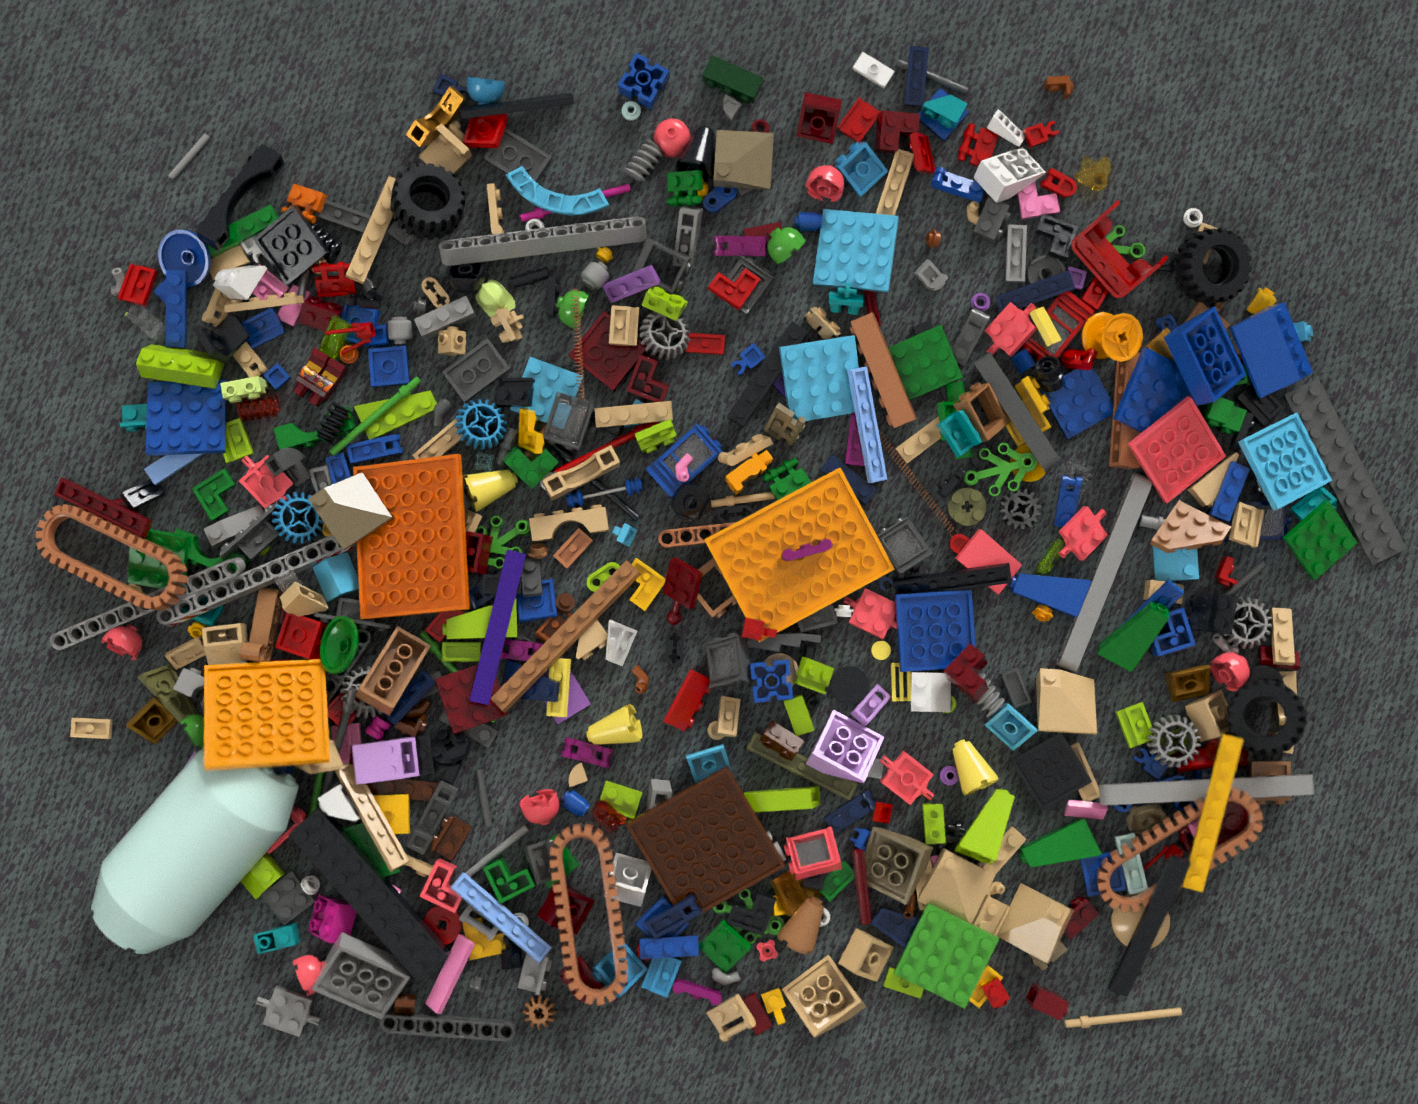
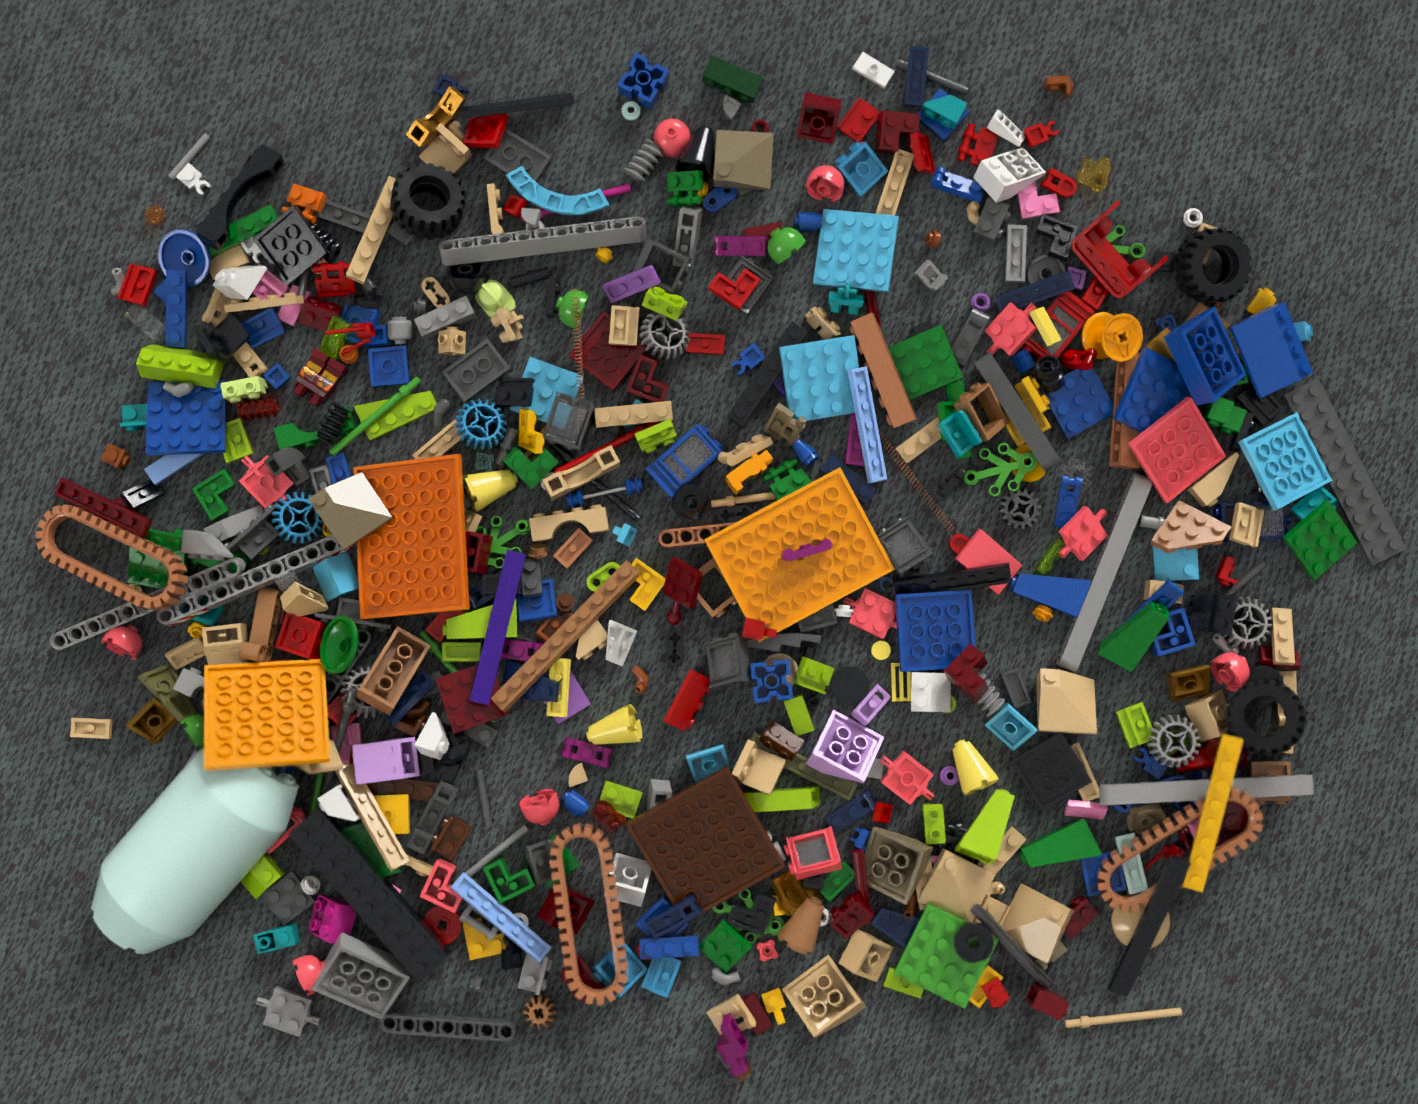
(116, 456): none -> dark orange bracket
(154, 215): none -> clear orange plate
(178, 390): none -> light grey arm
(192, 178): none -> white plate
(203, 546): none -> light grey slope
(374, 449): blue plate -> none
(378, 727): dark pink wheel -> none
(405, 1004): reddish brown bracket -> none
(433, 738): none -> white slope
(450, 974): bright pink tile -> none
(485, 90): dark azure cylinder -> none
(514, 205): none -> red tile
(531, 216): none -> light grey tile
(595, 275): light grey head -> none
(681, 468): bright pink arm -> none
(697, 991): magenta plate -> none
(712, 731): tan tile -> none
(728, 716): tan plate -> none
(733, 1048): none -> magenta plate
(758, 768): none -> tan bracket
(805, 453): none -> blue cone
(850, 915): none -> dark red bracket
(962, 945): none -> black plate
(973, 498): olive plate -> none
(1016, 951): none -> dark grey axle
(1229, 491): blue plate -> none

